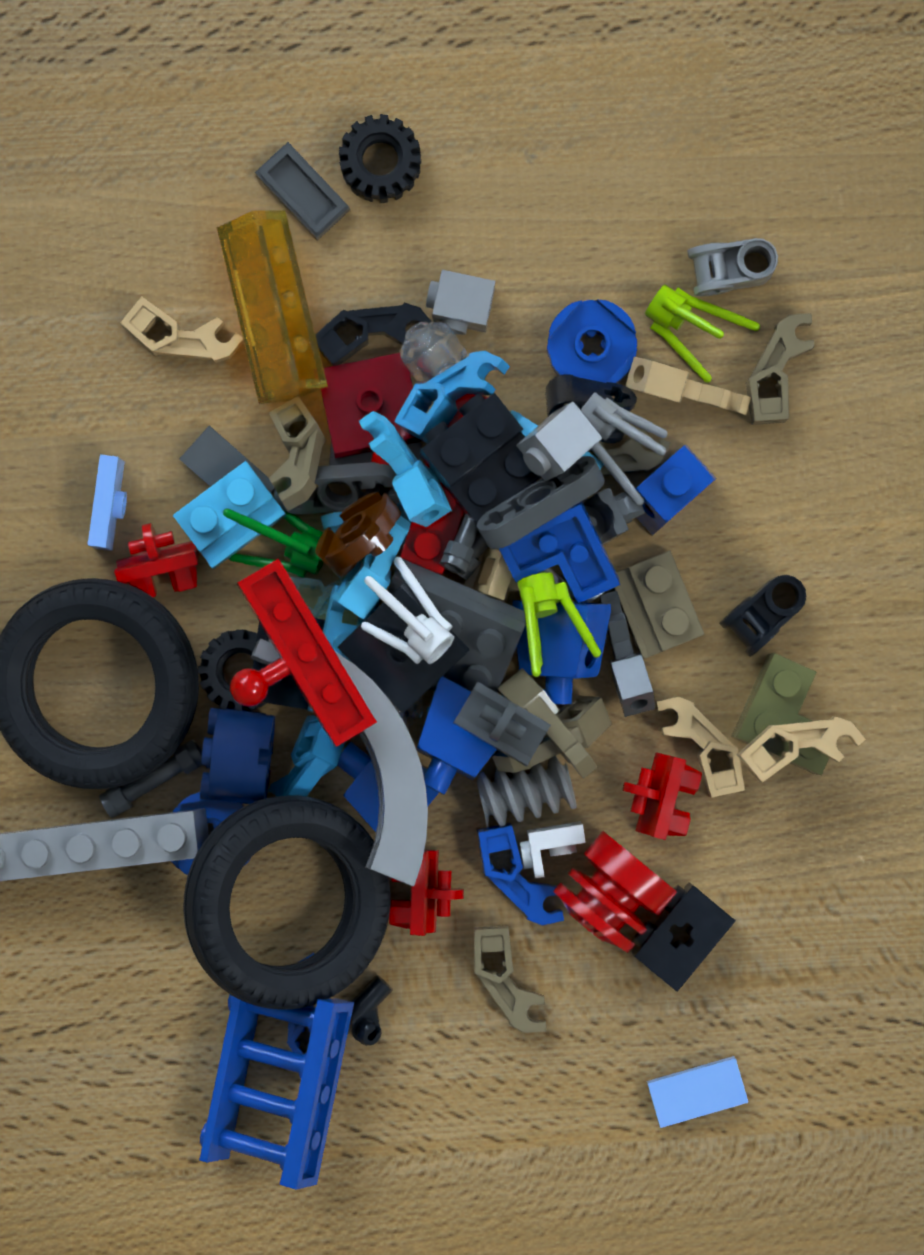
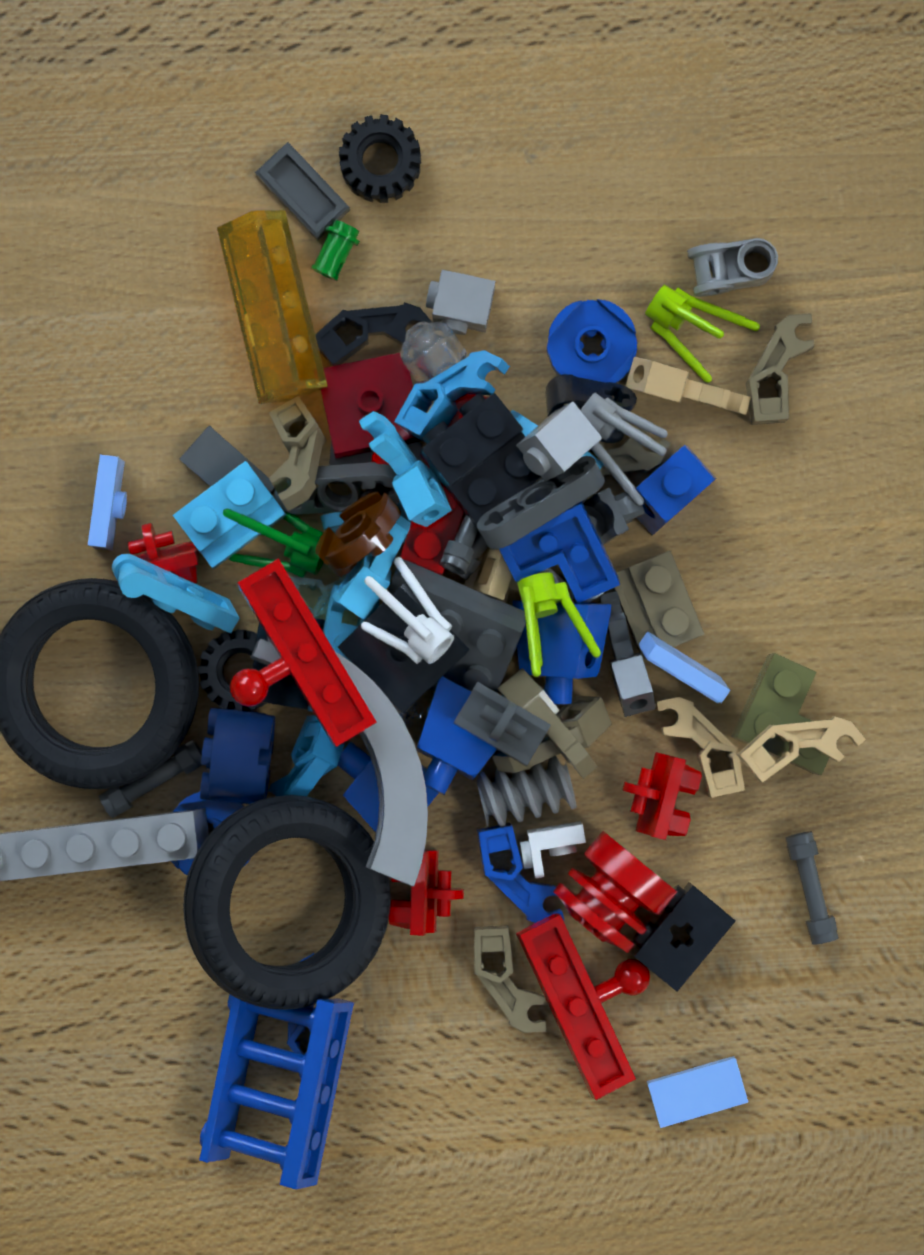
(174, 592): none -> medium azure plate
(185, 344): tan piece -> none
(335, 249): none -> green pin
(365, 1018): black arm -> none
(579, 1003): none -> red plate
(683, 668): none -> light blue tile
(763, 614): black piece -> none
(822, 926): none -> dark grey bar

